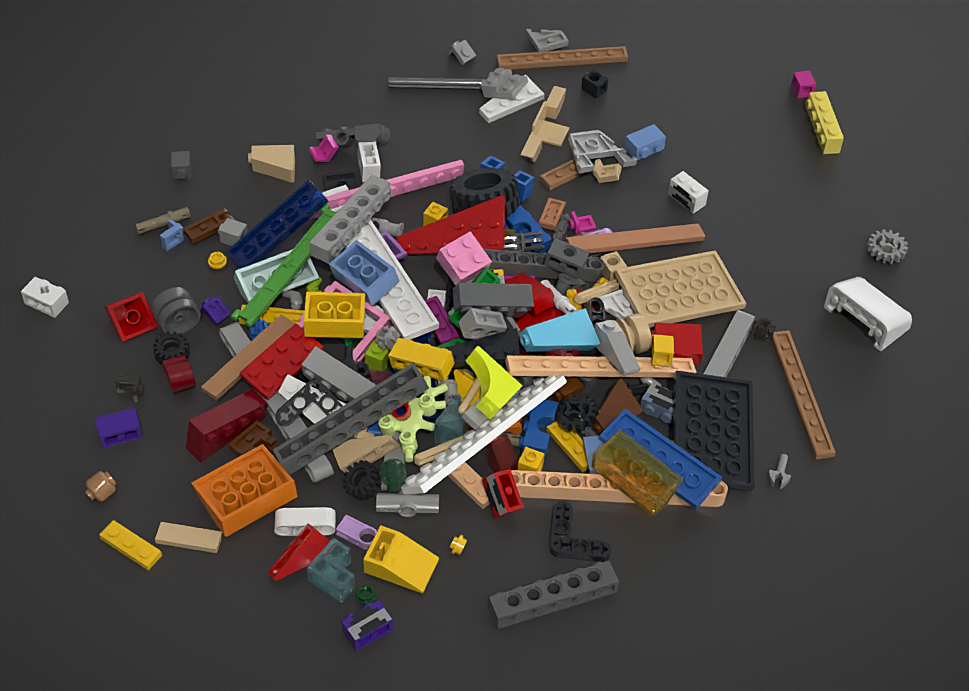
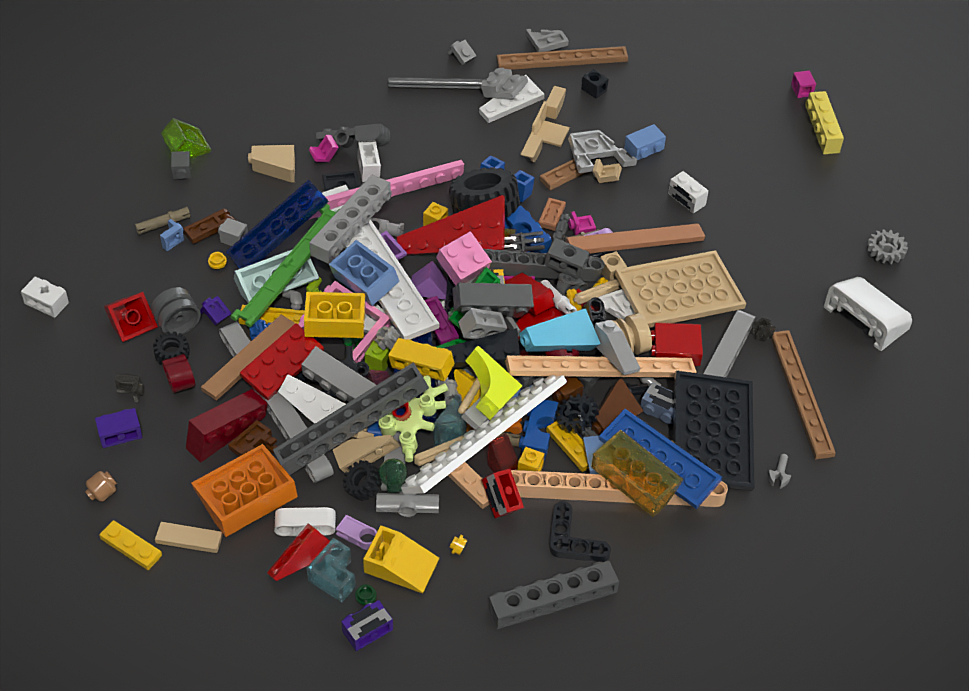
(185, 137): none -> clear neon green slope
(310, 399): black beam -> none
(430, 281): none -> medium lavender slope
(662, 350): yellow brick -> none

